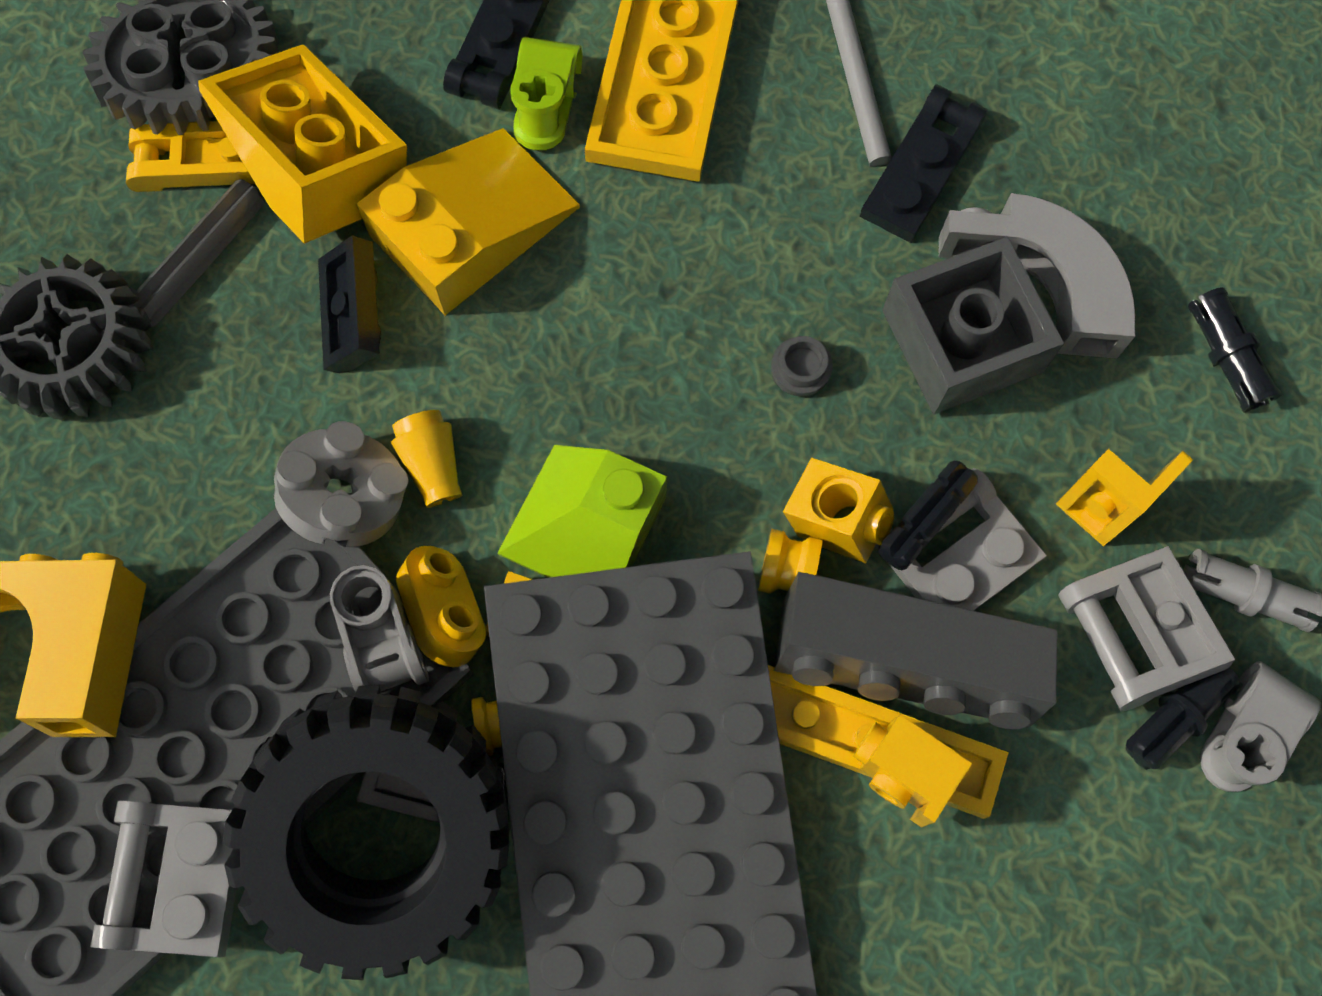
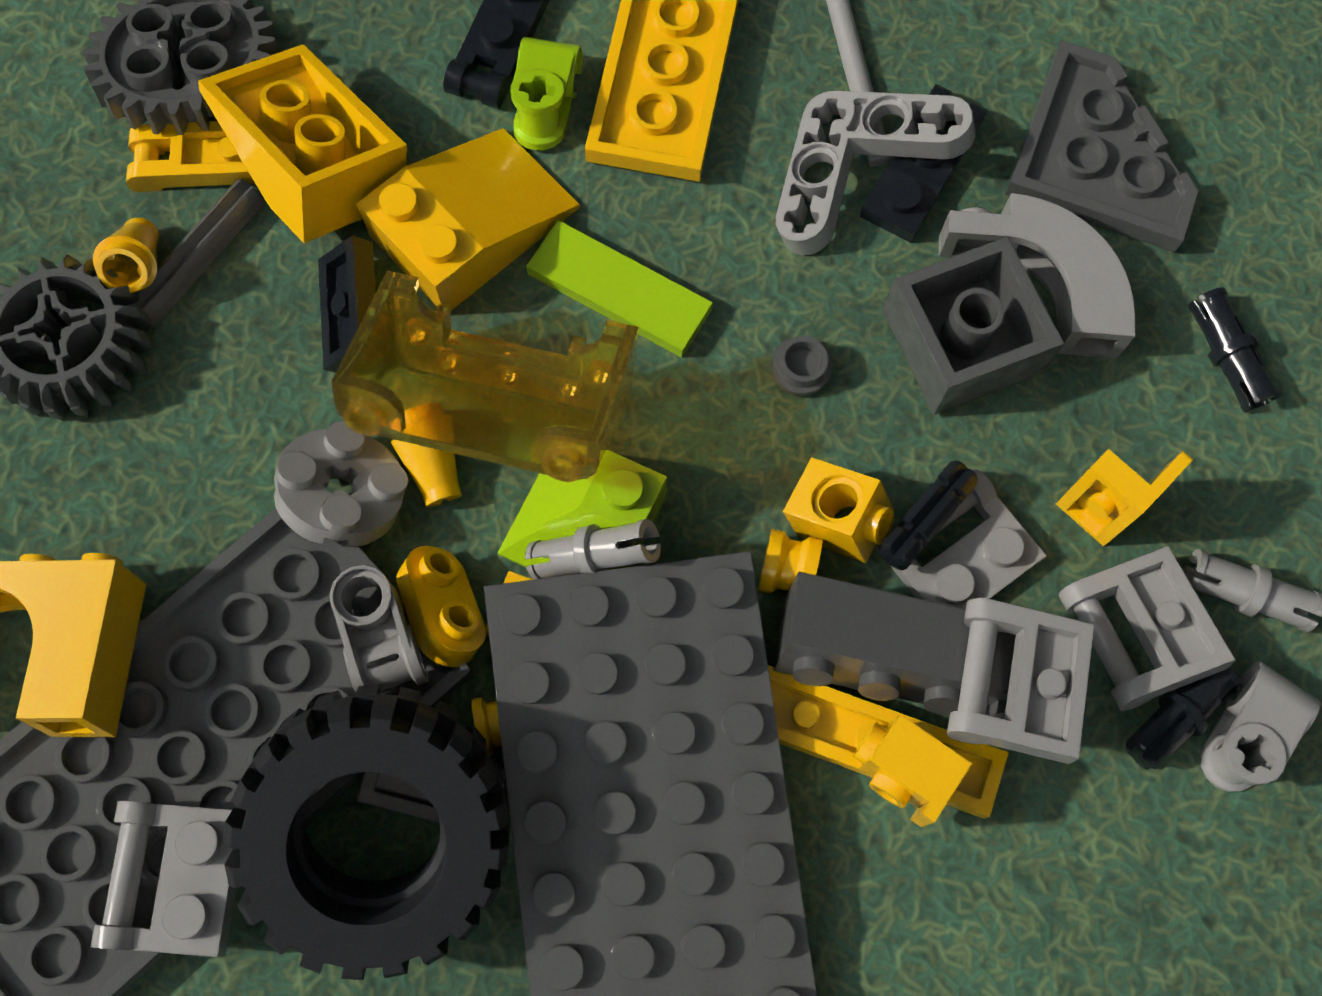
(130, 254): none -> yellow cone
(482, 395): none -> clear yellow windscreen
(594, 550): none -> light grey pin
(619, 288): none -> lime tile
(853, 136): none -> light grey beam
(1044, 684): none -> light grey plate
(1102, 153): none -> dark grey plate

